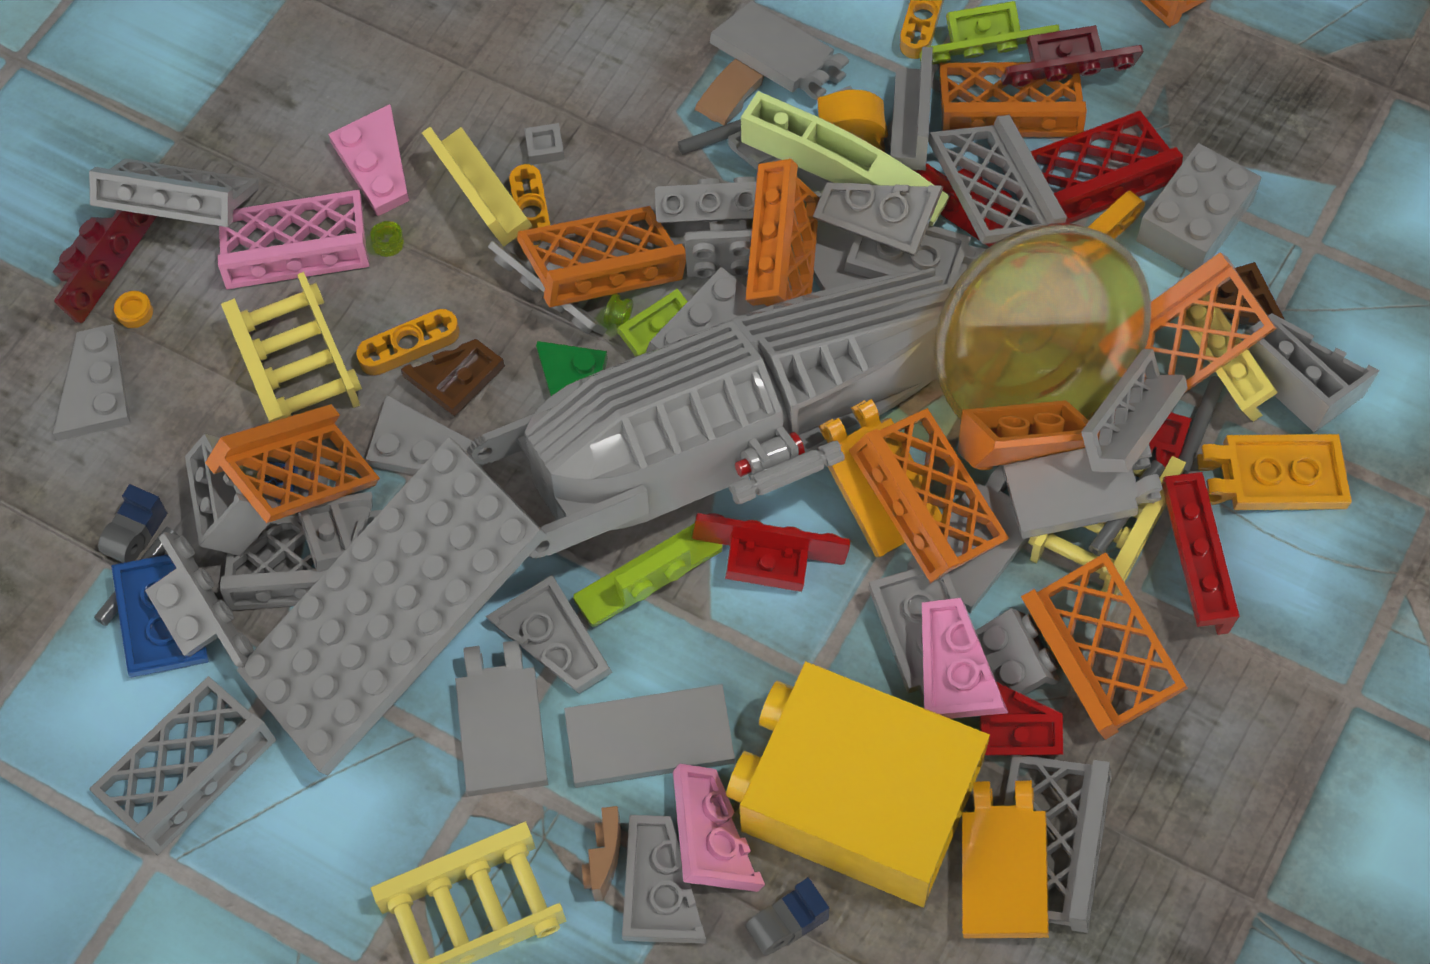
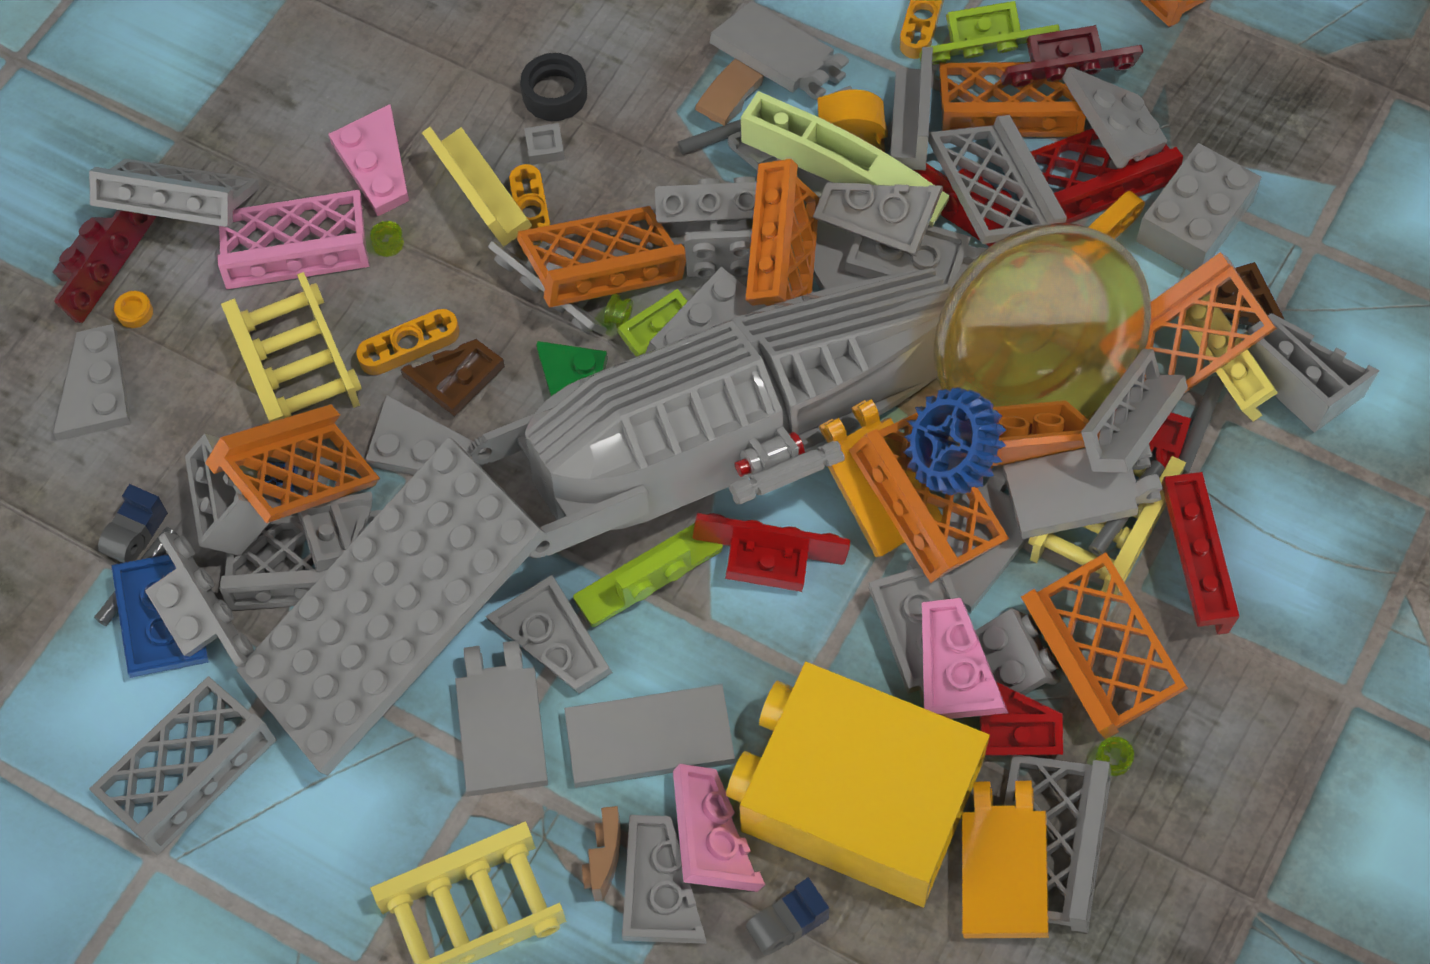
(553, 65): none -> black tyre
(967, 420): none -> blue gear
(1116, 117): none -> light grey wing
(1126, 752): none -> clear neon green bush
(1277, 472): light orange tile -> none

